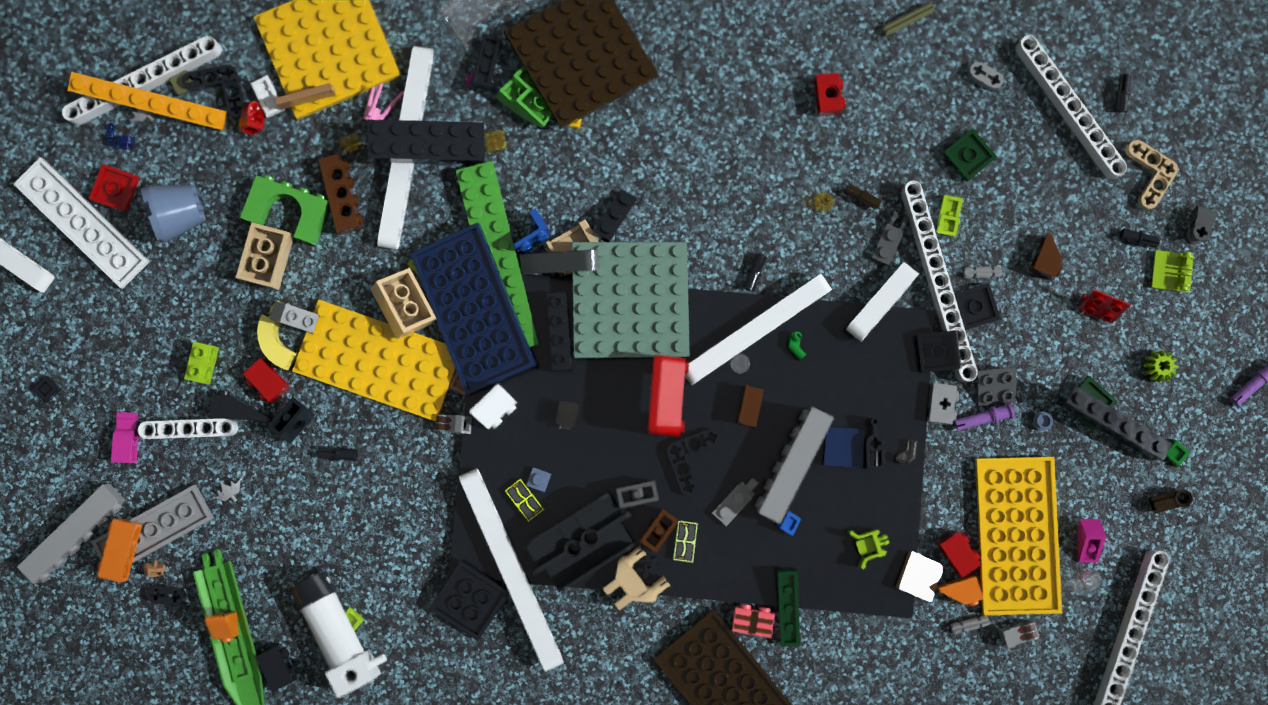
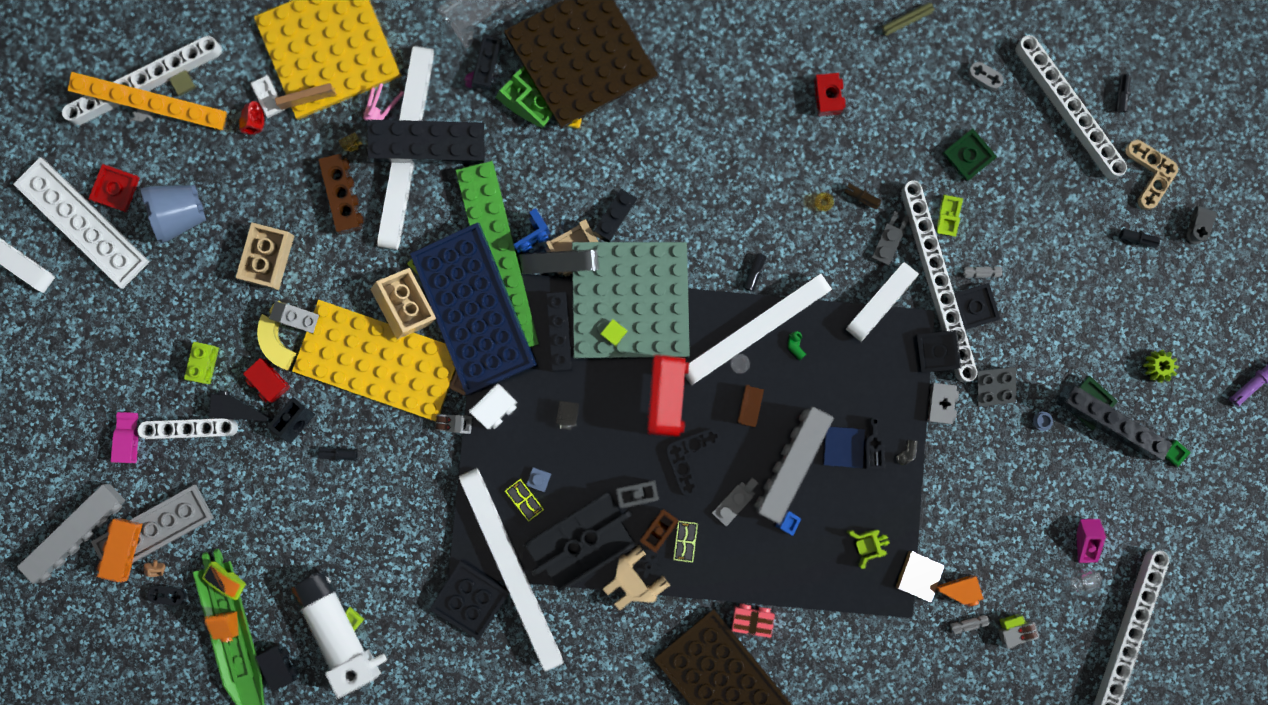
(46, 389): black tile -> none
(123, 142): clear blue plate -> none
(224, 582): none -> slope
(226, 83): black beam -> none
(228, 491): light grey piece -> none
(266, 192): bright green arch -> none
(496, 141): clear yellow plate -> none
(613, 332): none -> lime tile
(788, 607): dark green plate -> none
(959, 553): red brick -> none
(993, 415): medium lavender pin -> none
(1012, 621): none -> lime tile
(1018, 536): yellow plate -> none
(1047, 258): reddish brown slope -> none
(1102, 306): red hinge -> none
(1169, 500): dark brown piece -> none
(1172, 271): lime hinge -> none

